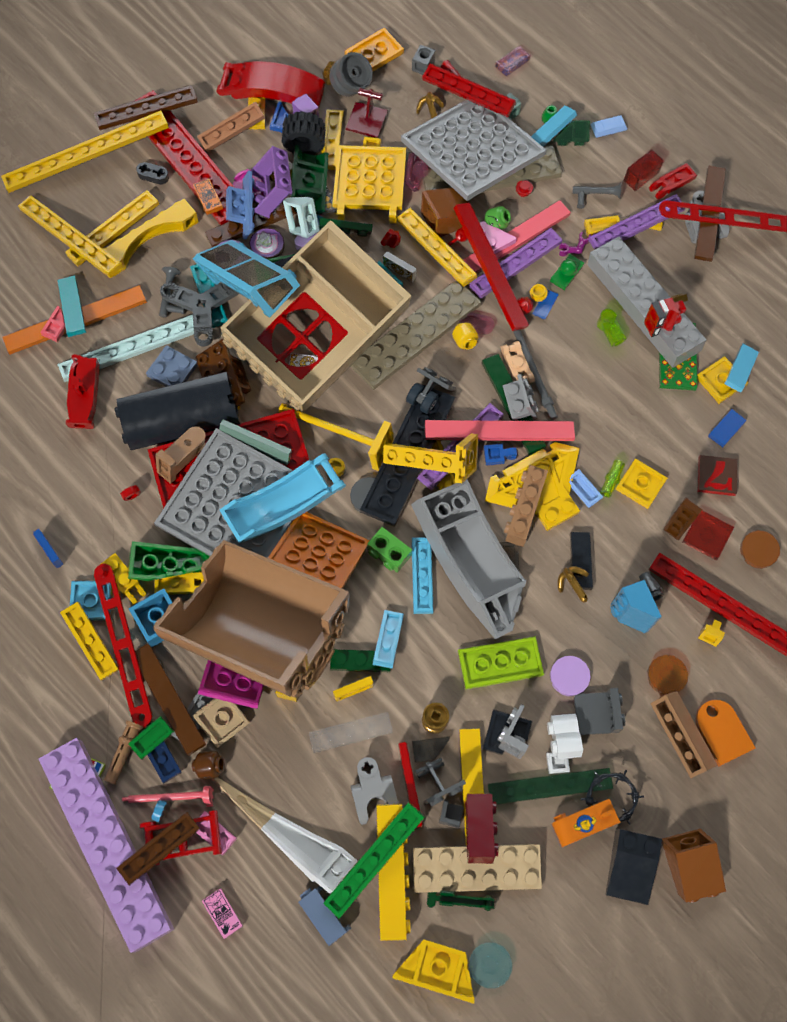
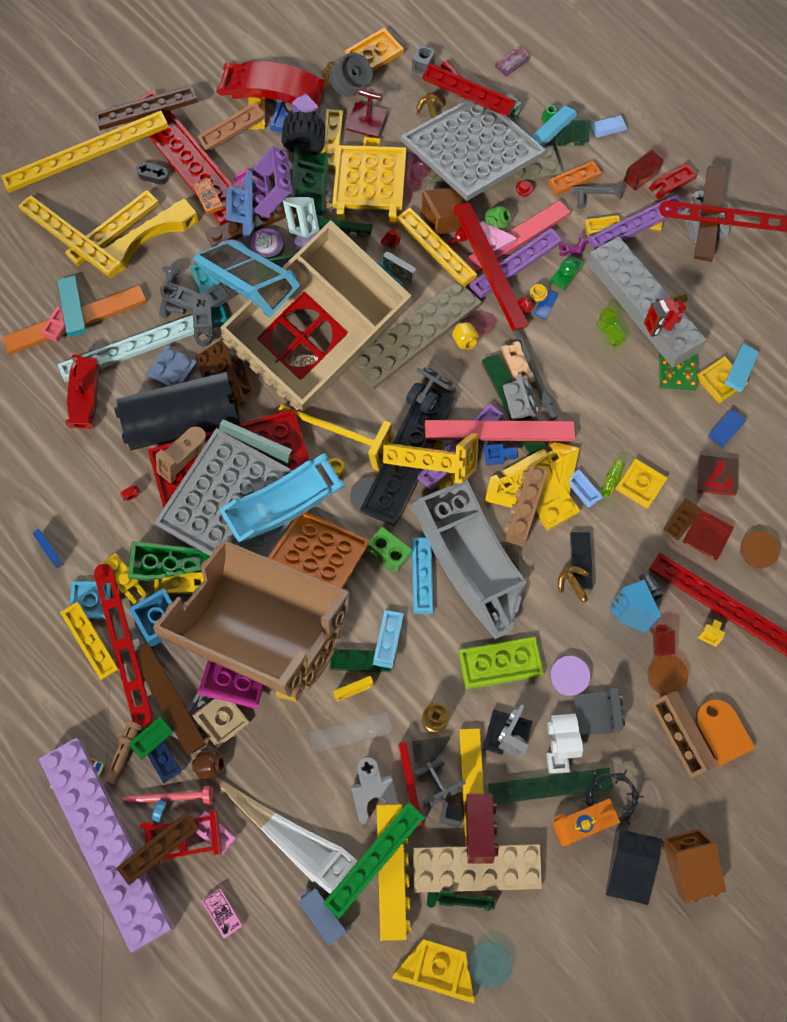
(574, 177): none -> orange tile
(663, 640): none -> clear red bracket

